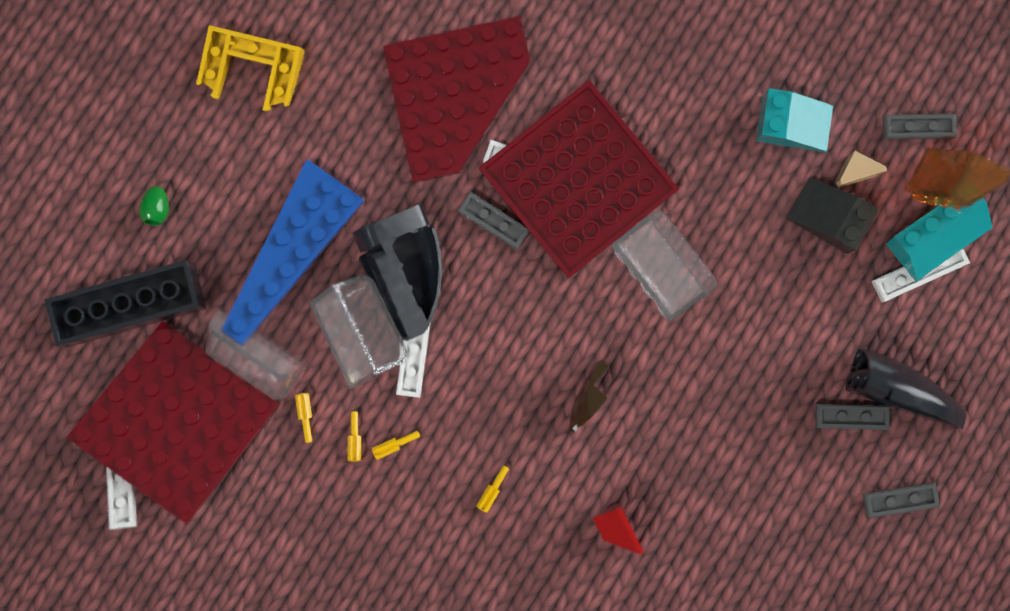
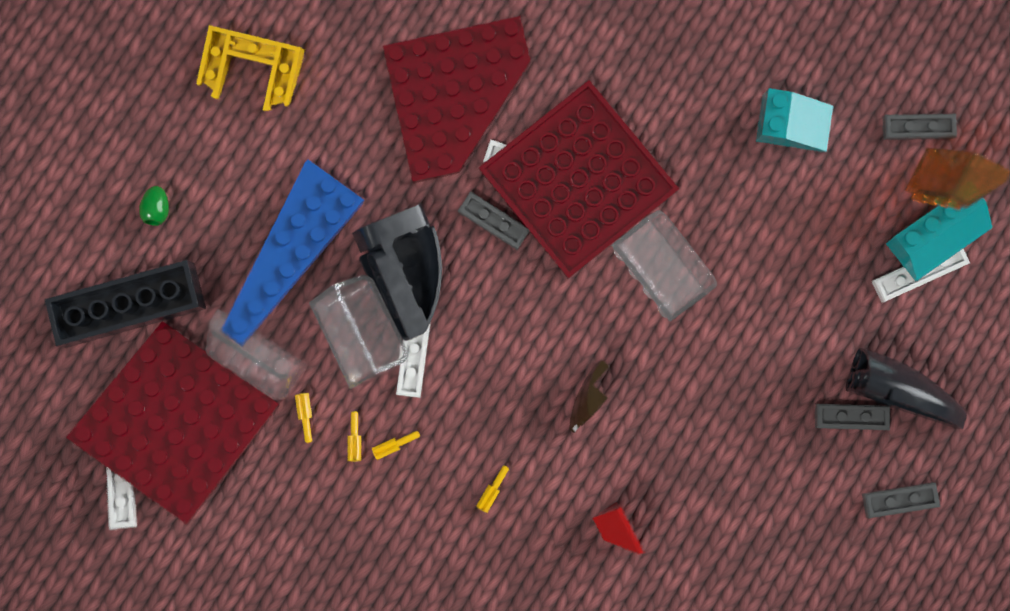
(832, 215): pearl dark grey slope -> none
(858, 168): tan slope -> none

